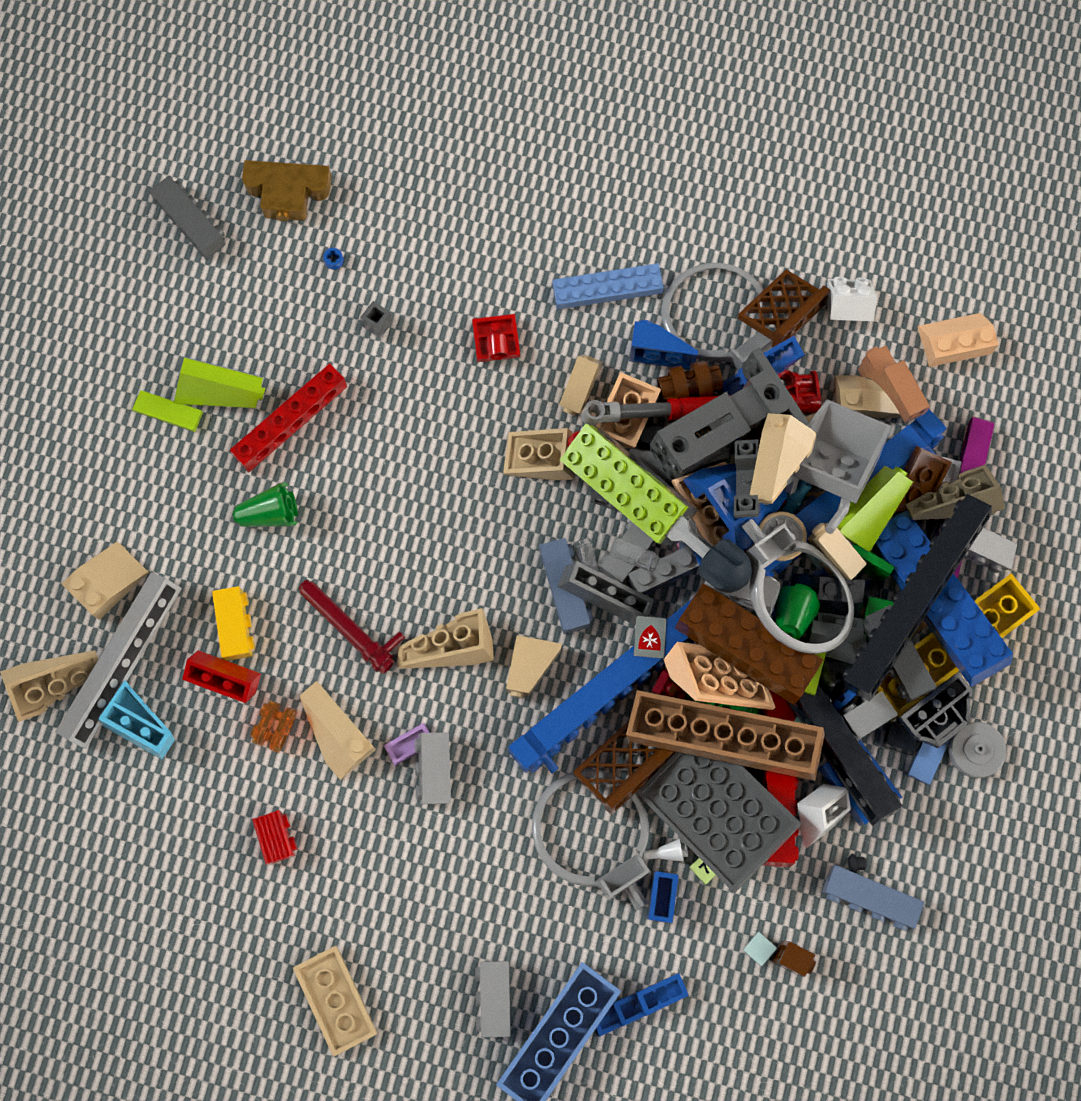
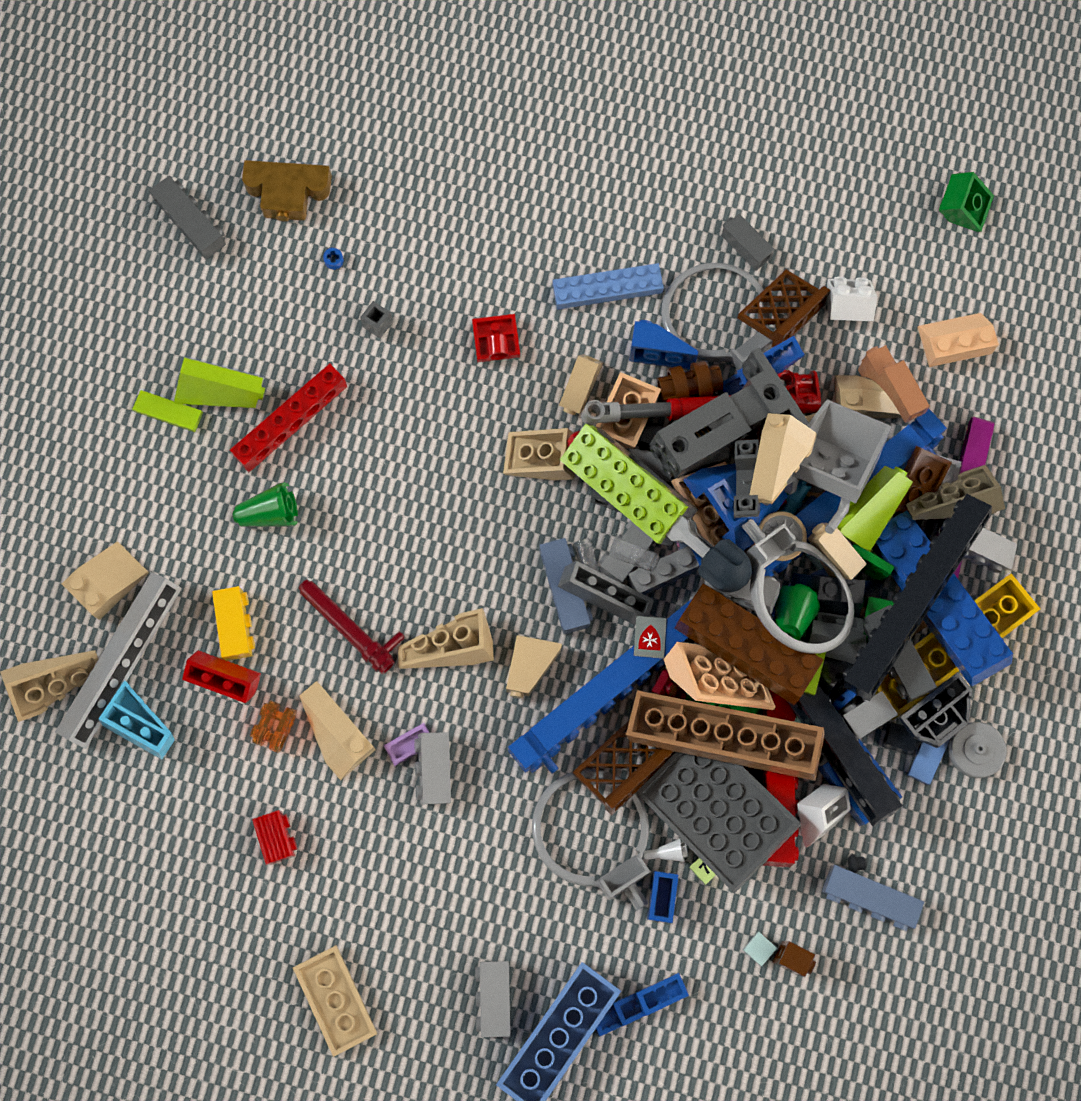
(747, 241): none -> dark grey brick
(966, 201): none -> green slope

